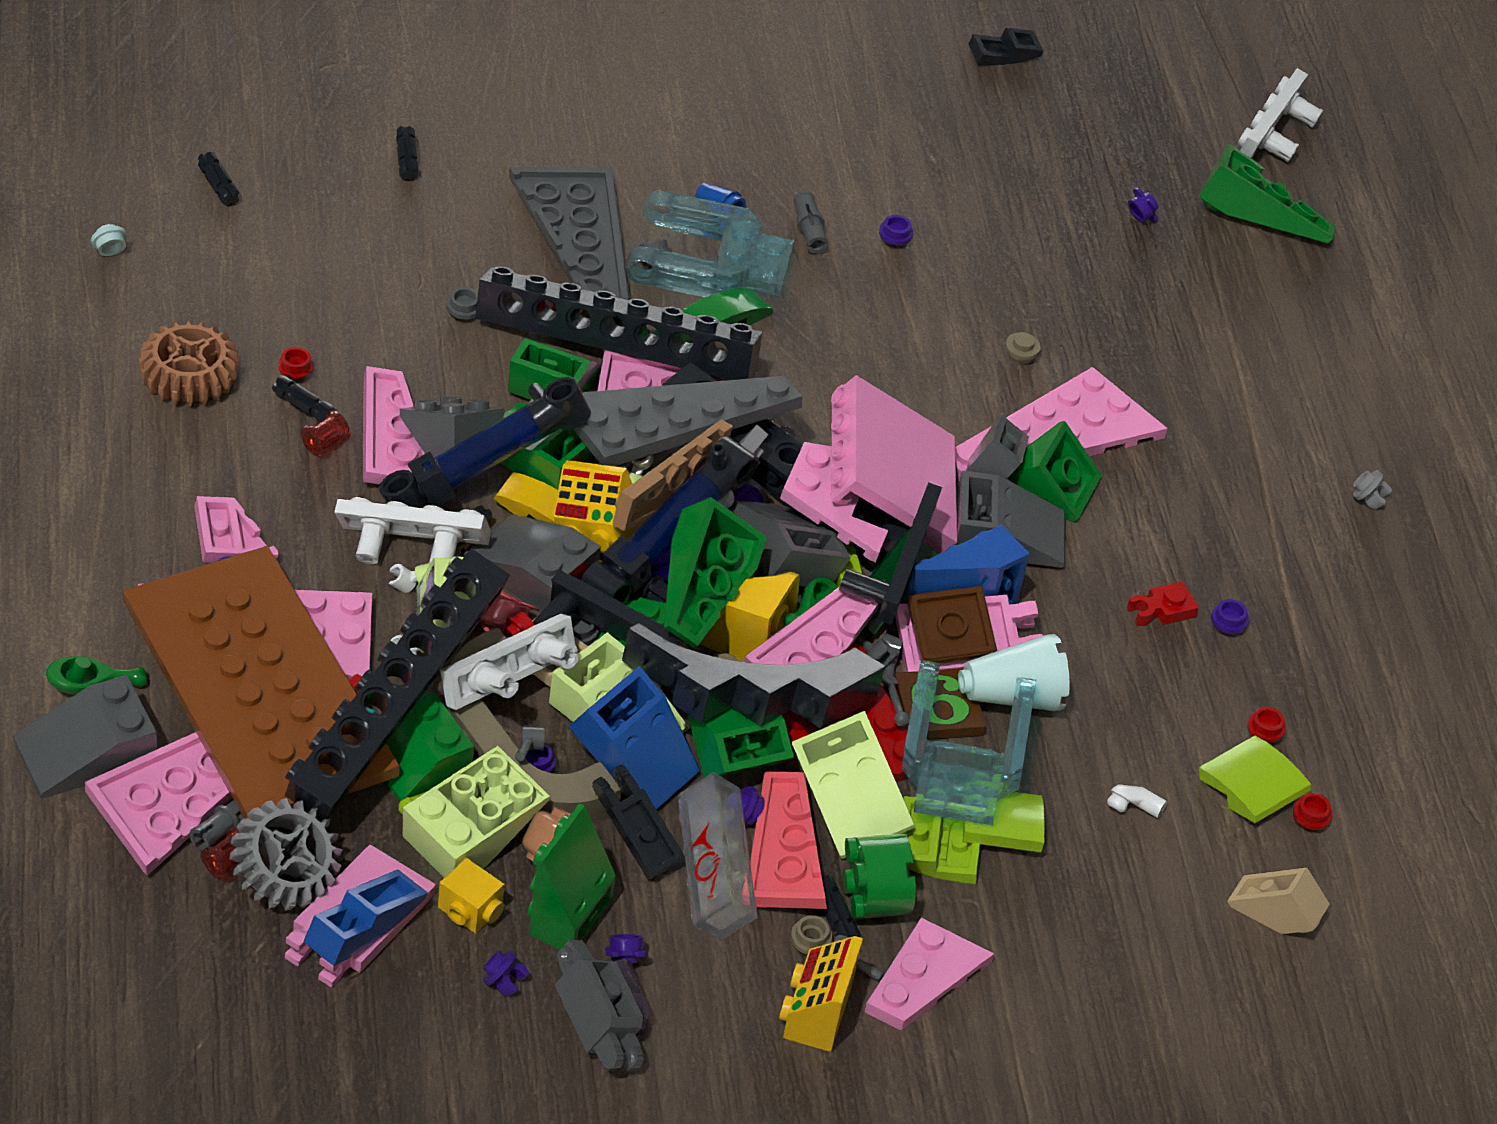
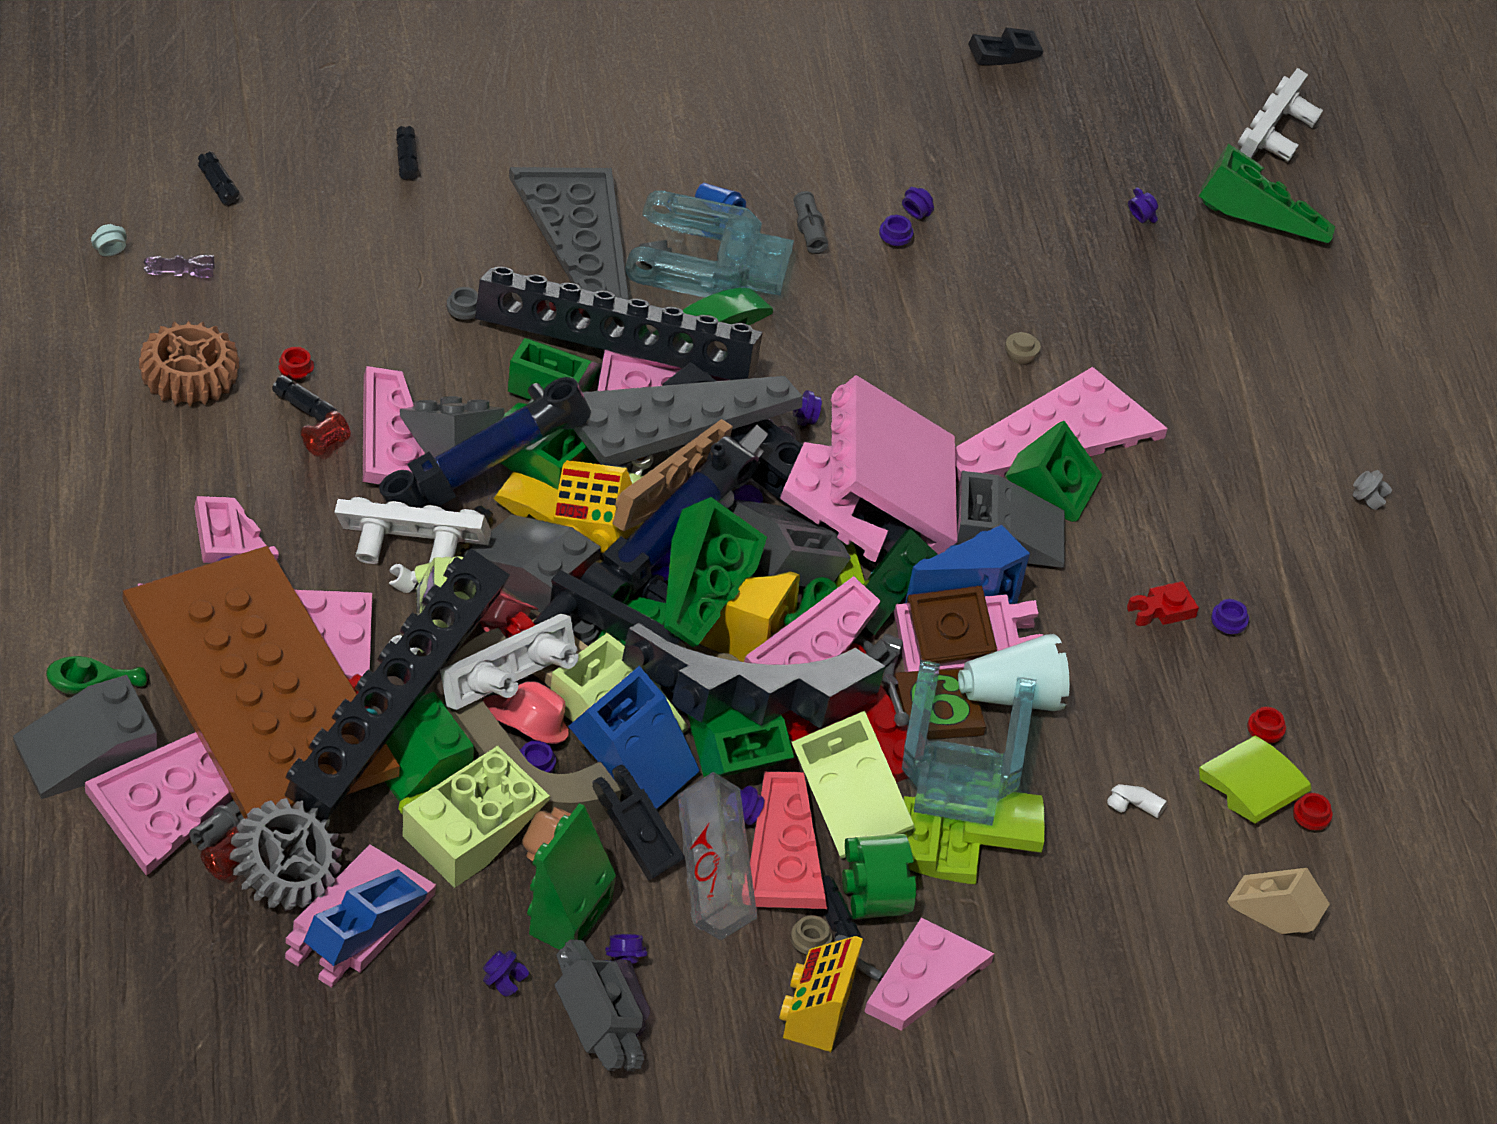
(198, 266): none -> clear purple piece
(471, 896): yellow brick -> none
(531, 740): dark grey hand -> none
(532, 711): none -> coral piece
(810, 409): none -> dark purple plate
(891, 594): black piece -> none
(918, 202): none -> dark purple plate
(999, 450): dark grey slope -> none

